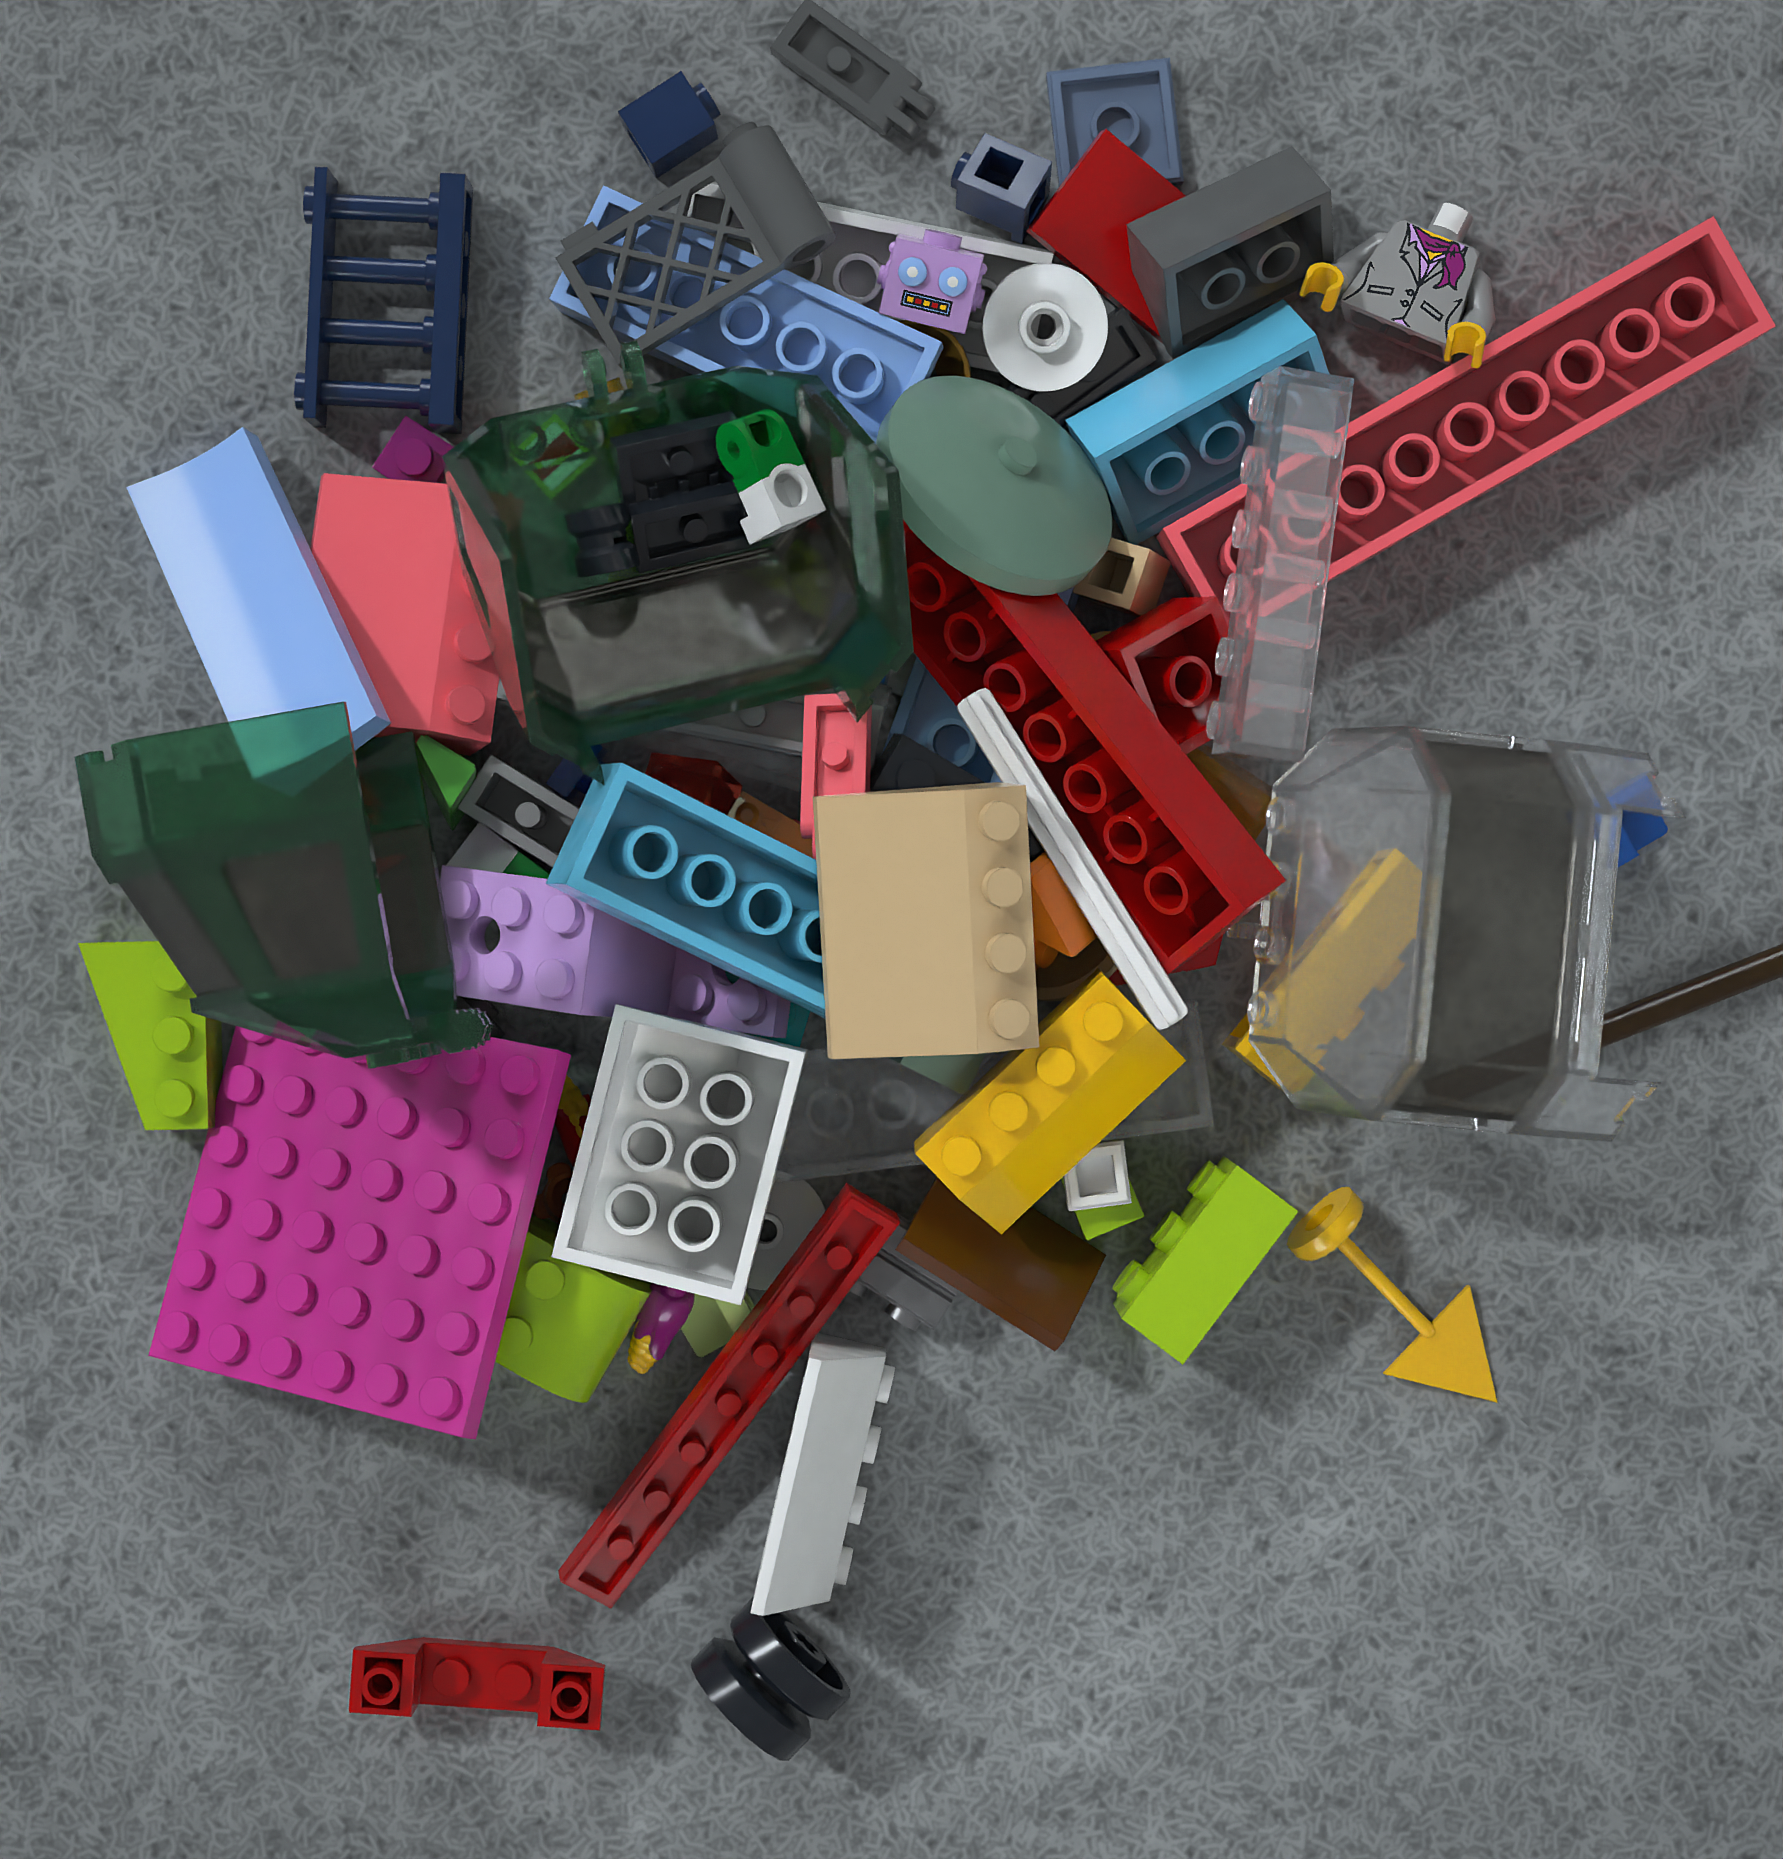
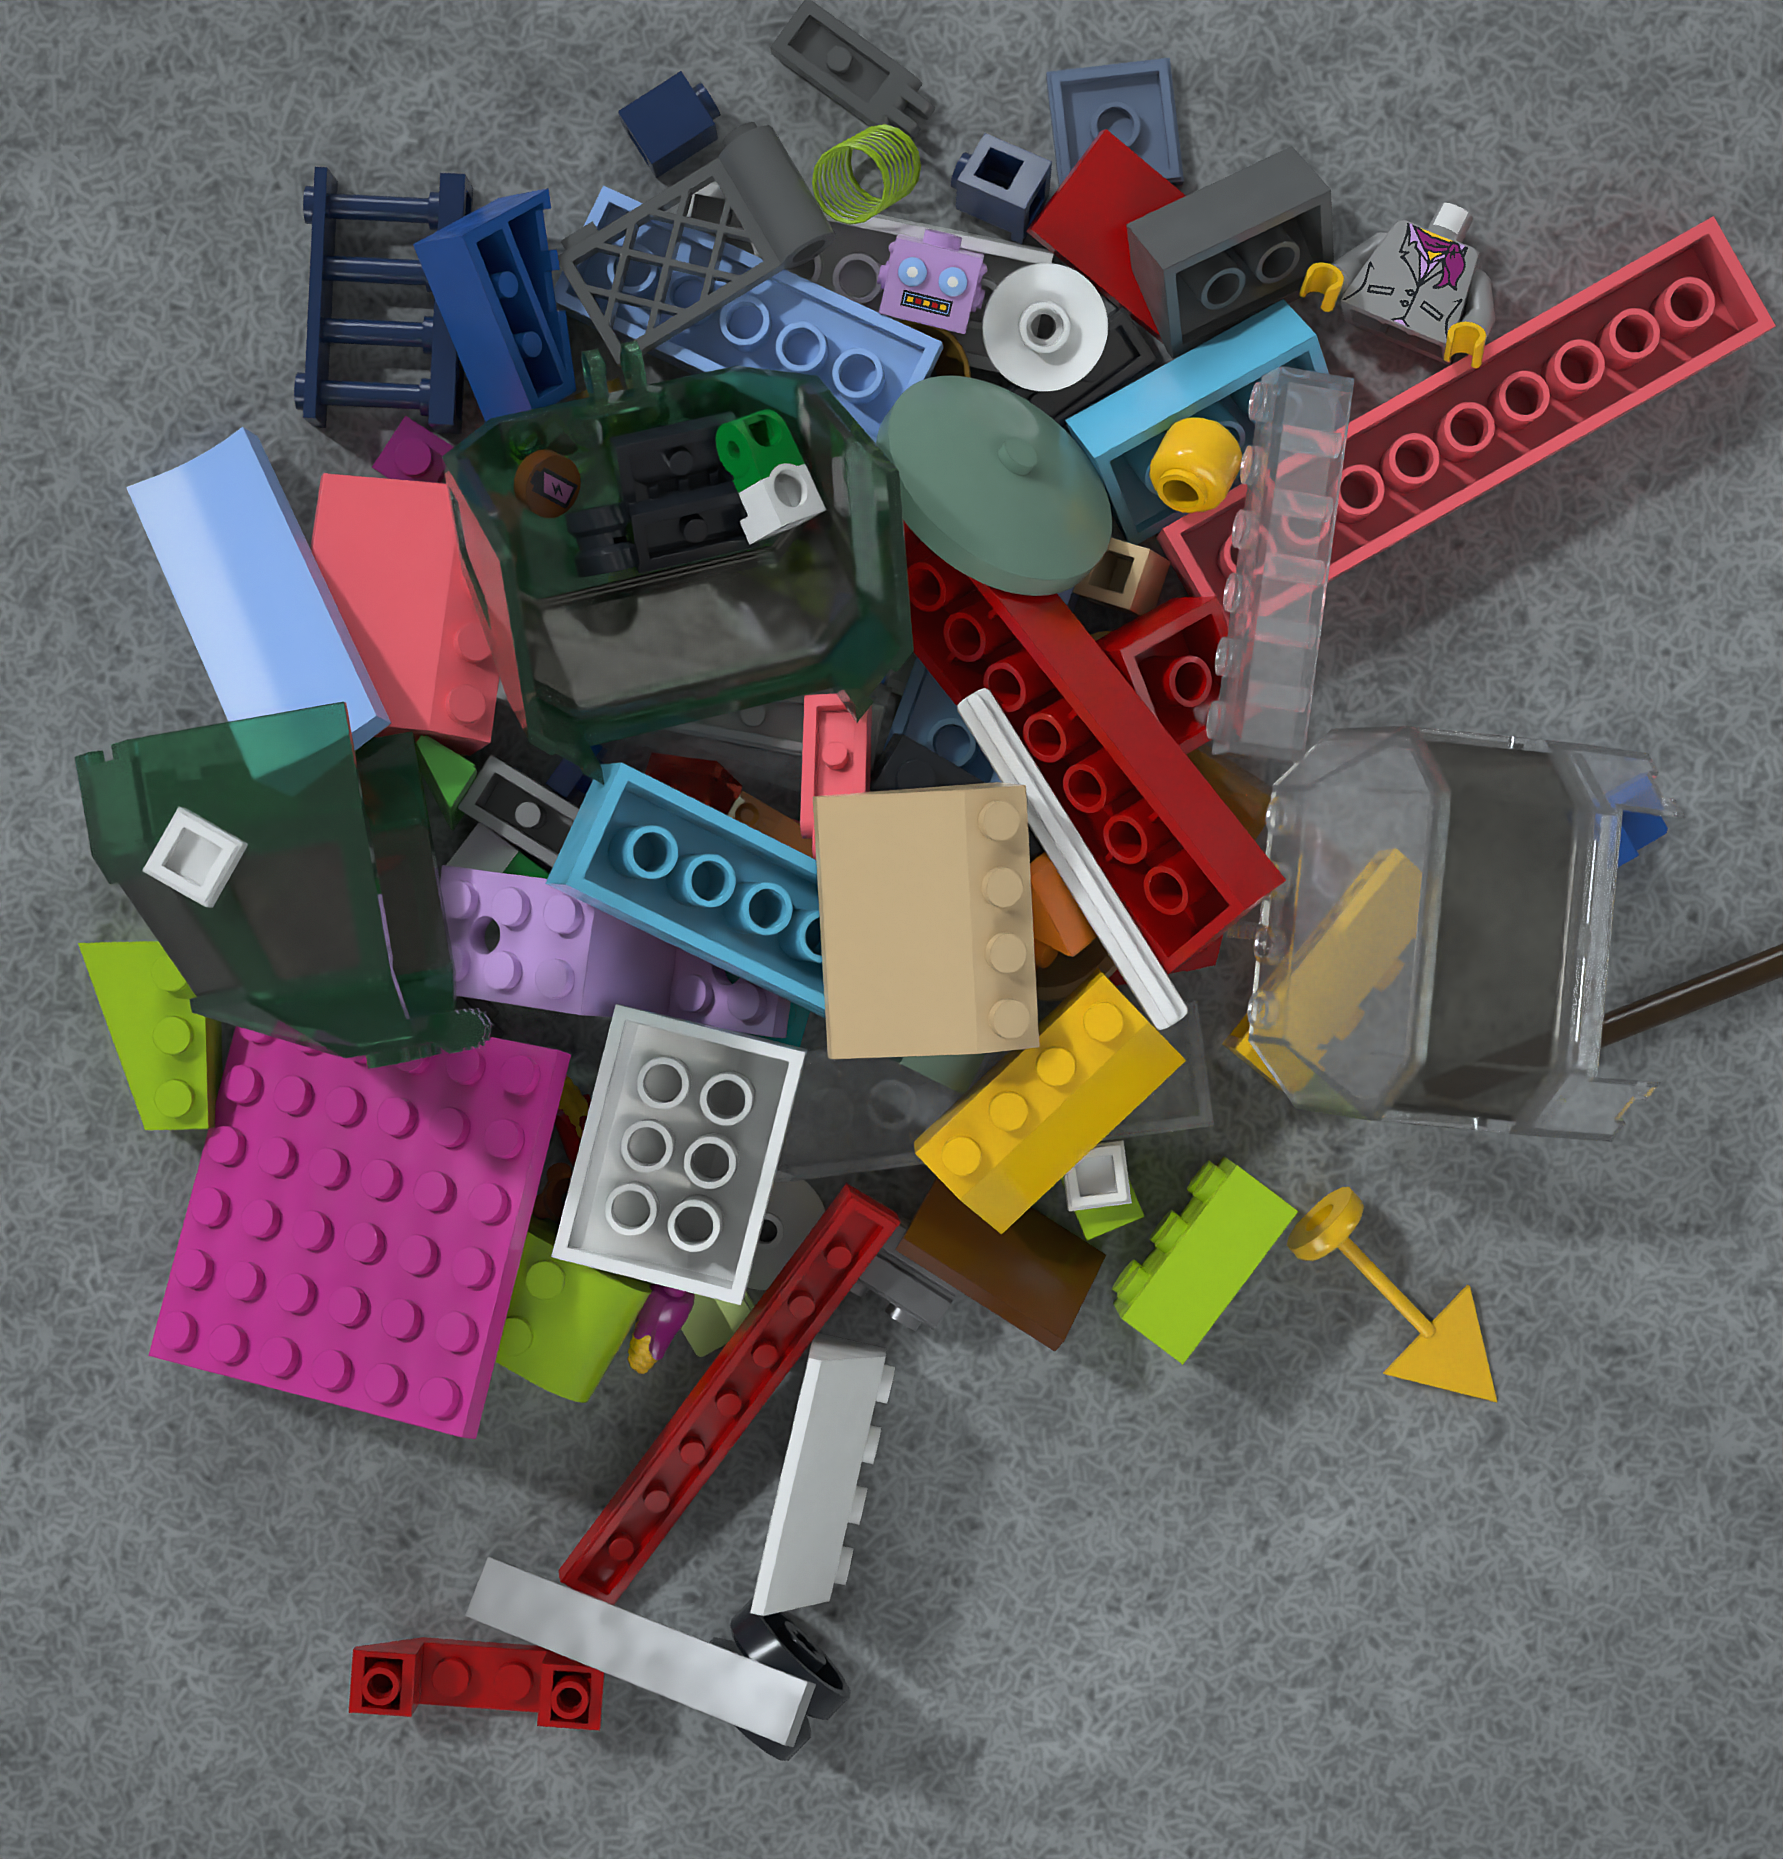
(195, 857): none -> white tile
(501, 304): none -> blue wedge
(547, 483): none -> reddish brown tile
(642, 1651): none -> light grey tile
(849, 145): none -> lime piece
(1195, 465): none -> yellow head

